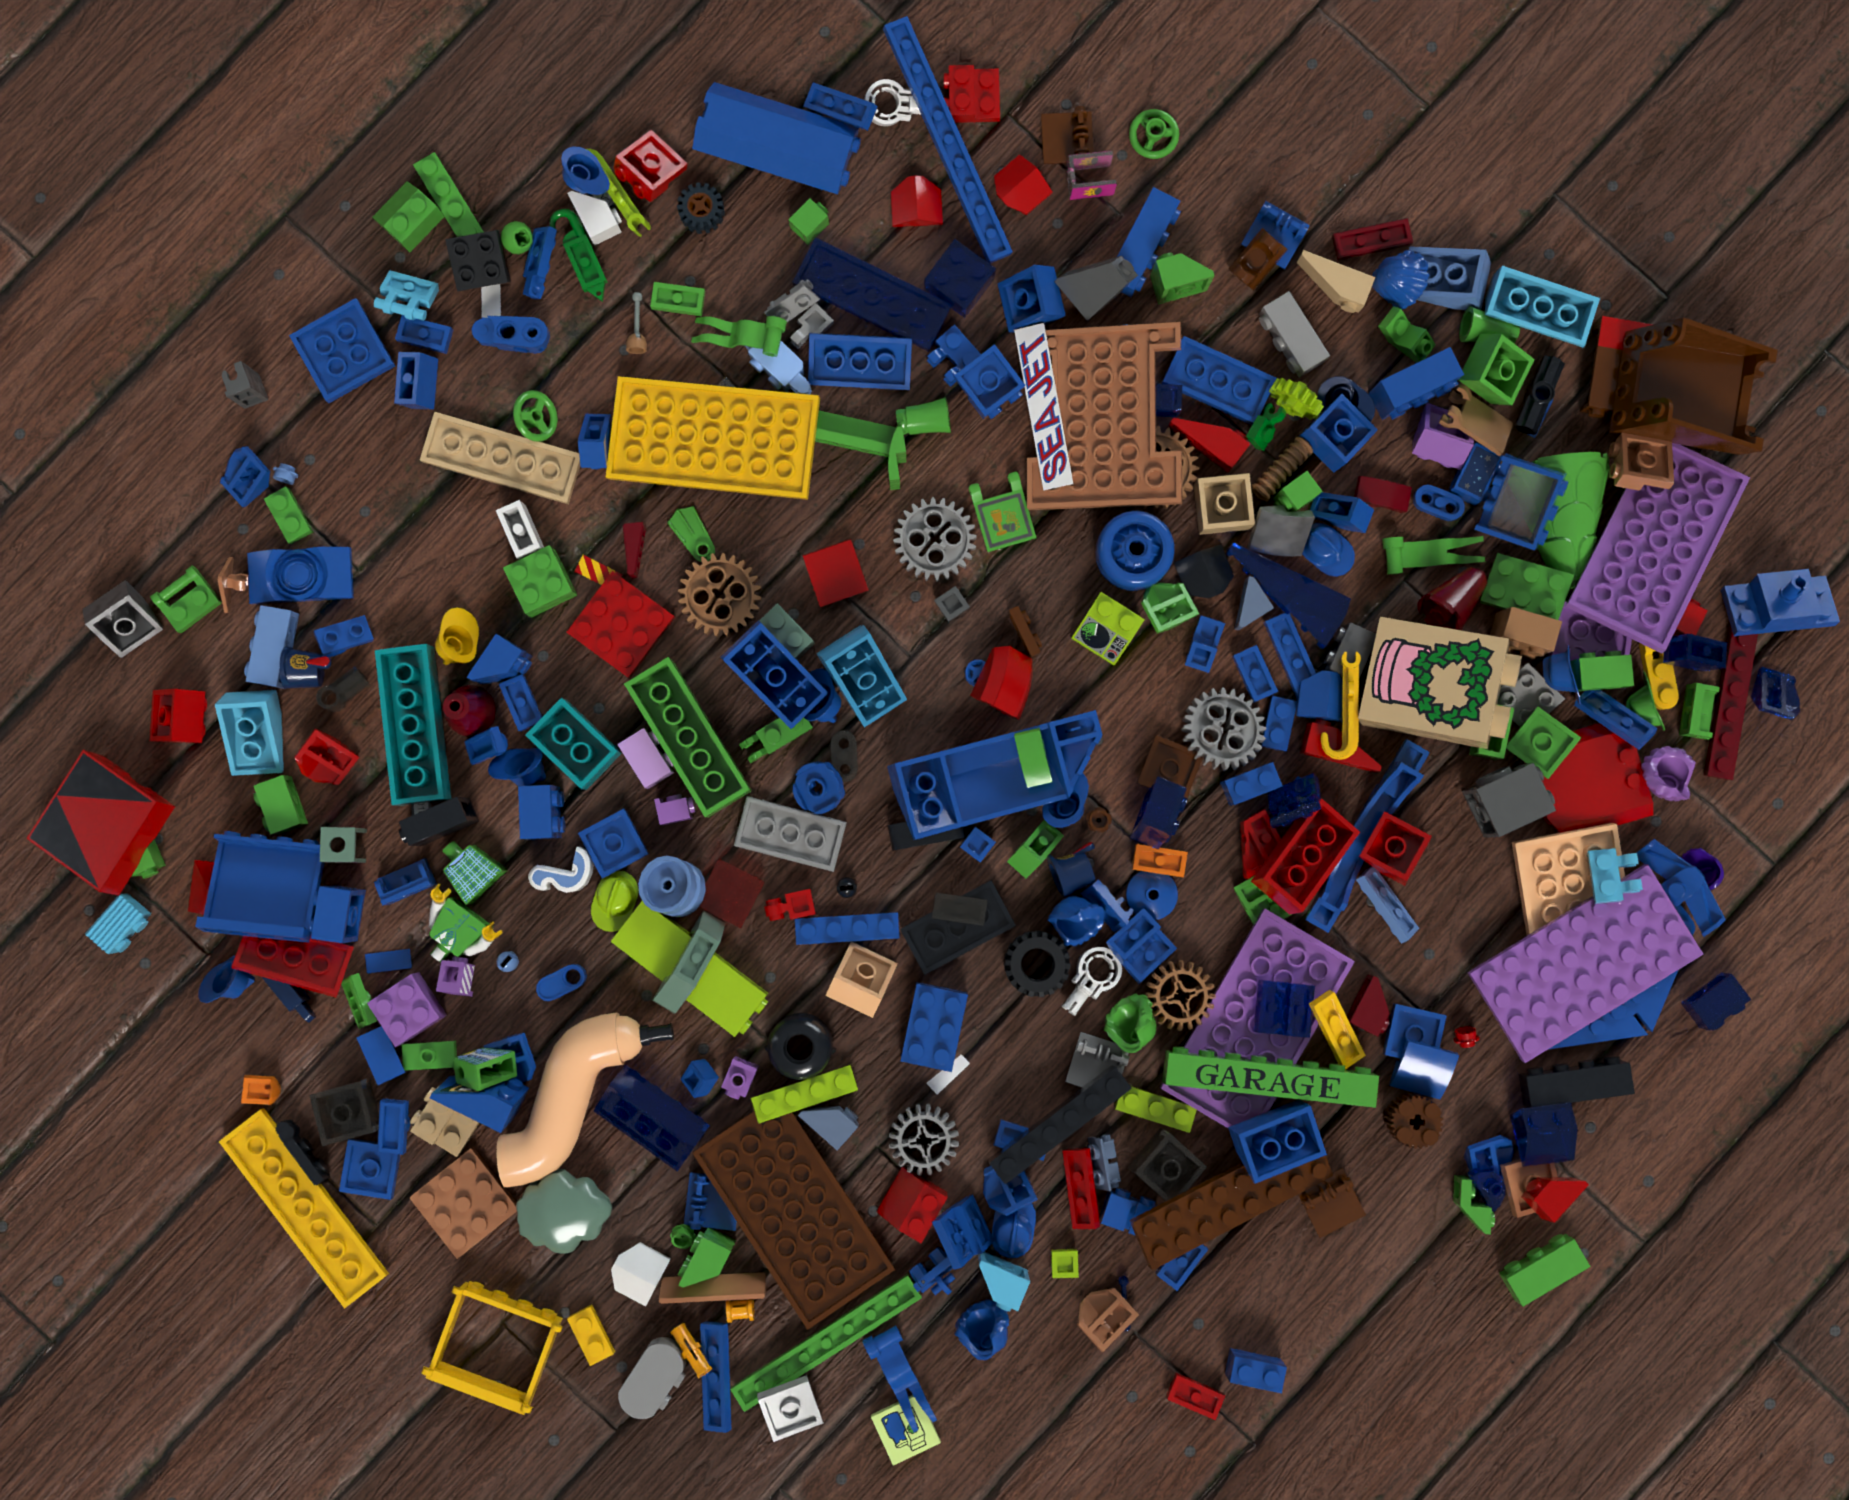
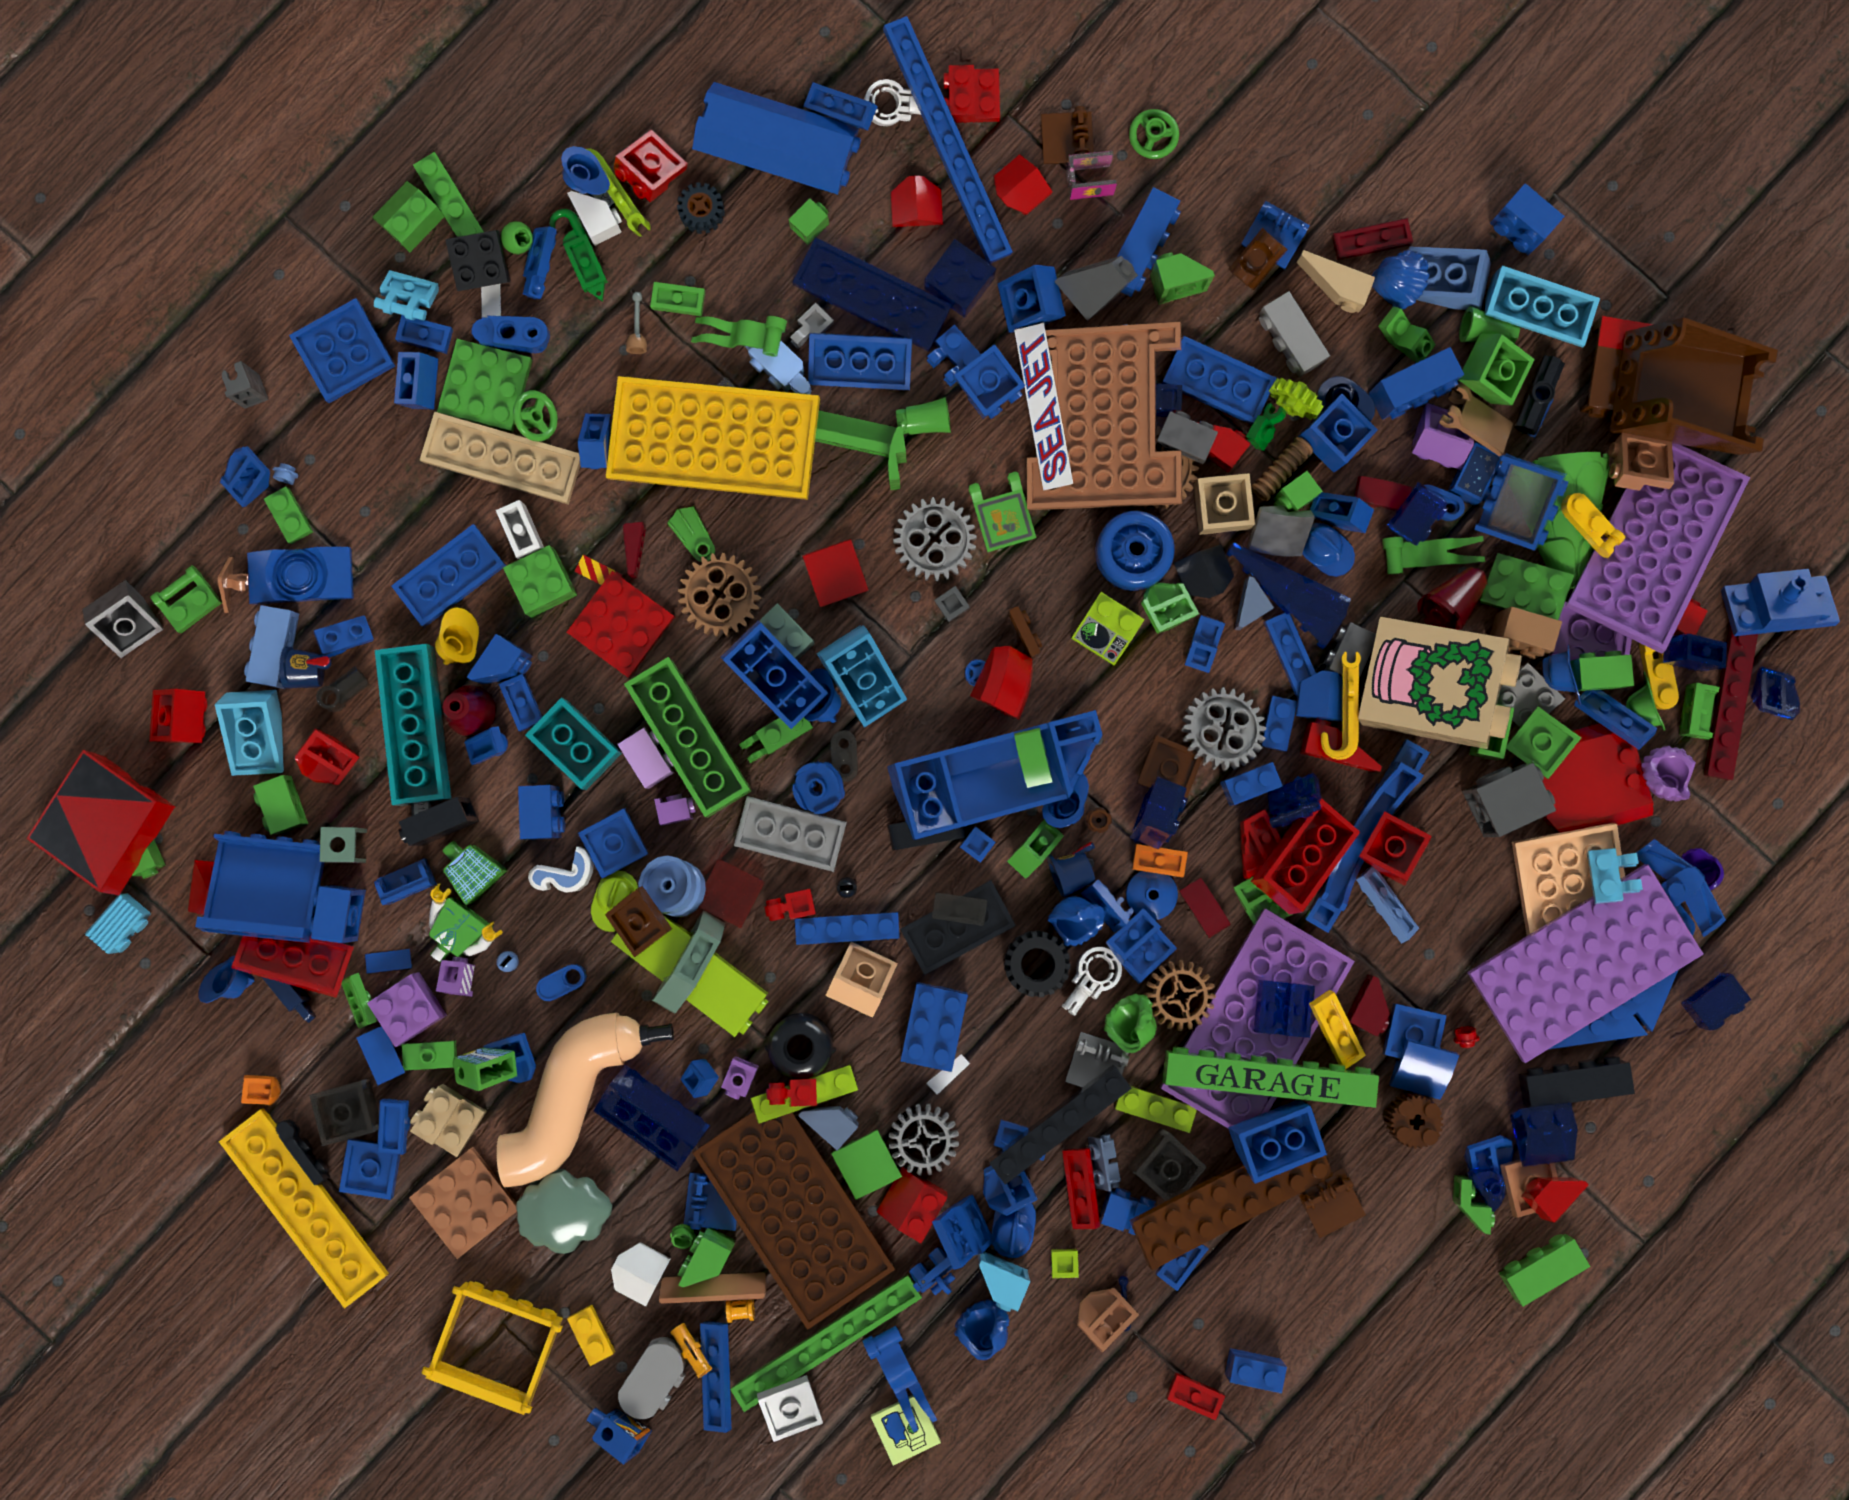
(448, 575): none -> blue plate
(484, 385): none -> bright green plate
(491, 1106): blue slope -> none
(519, 766): blue piece -> none
(618, 1433): none -> blue torso
(638, 921): none -> reddish brown plate
(793, 304): light grey hinge -> none
(800, 1093): none -> red plate
(866, 1164): none -> bright green slope
(1187, 436): none -> flat silver brick
(1204, 907): none -> dark red slope
(1255, 673): blue plate -> none
(1418, 514): none -> clear blue brick
(1526, 220): none -> blue brick
(1591, 524): none -> yellow plate

